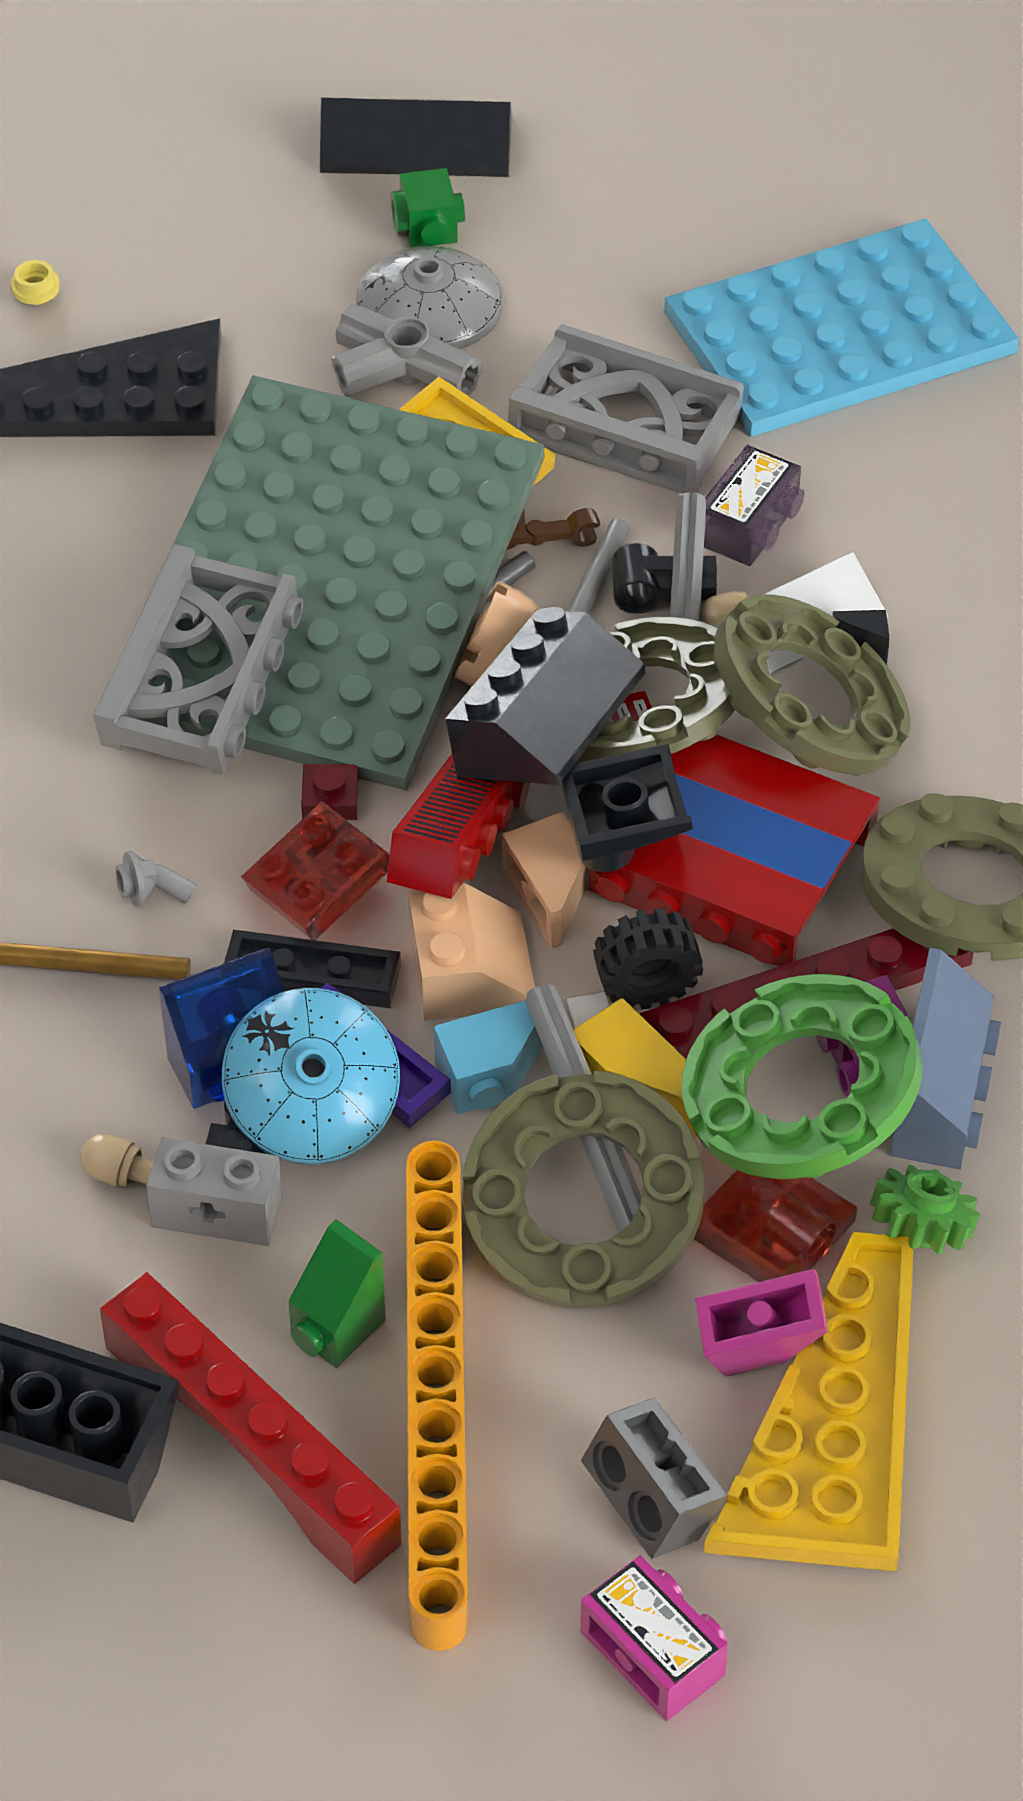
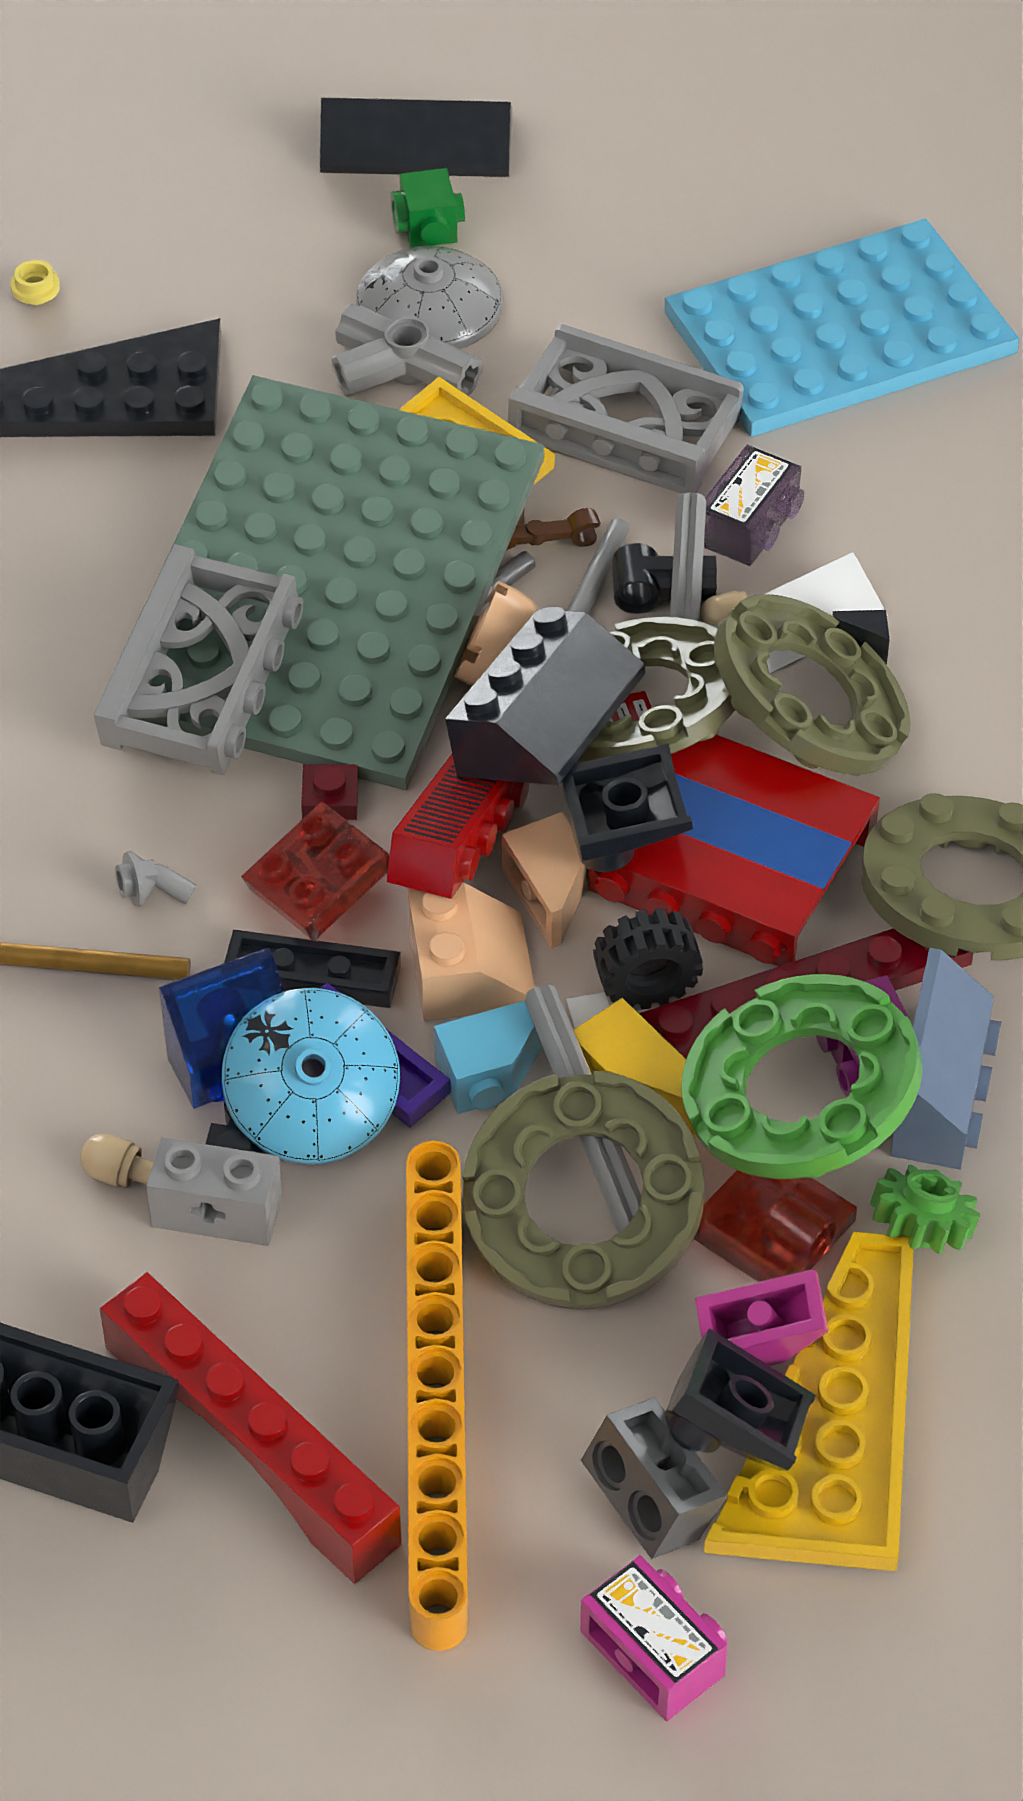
(338, 1296): green slope -> none
(737, 1404): none -> black slope

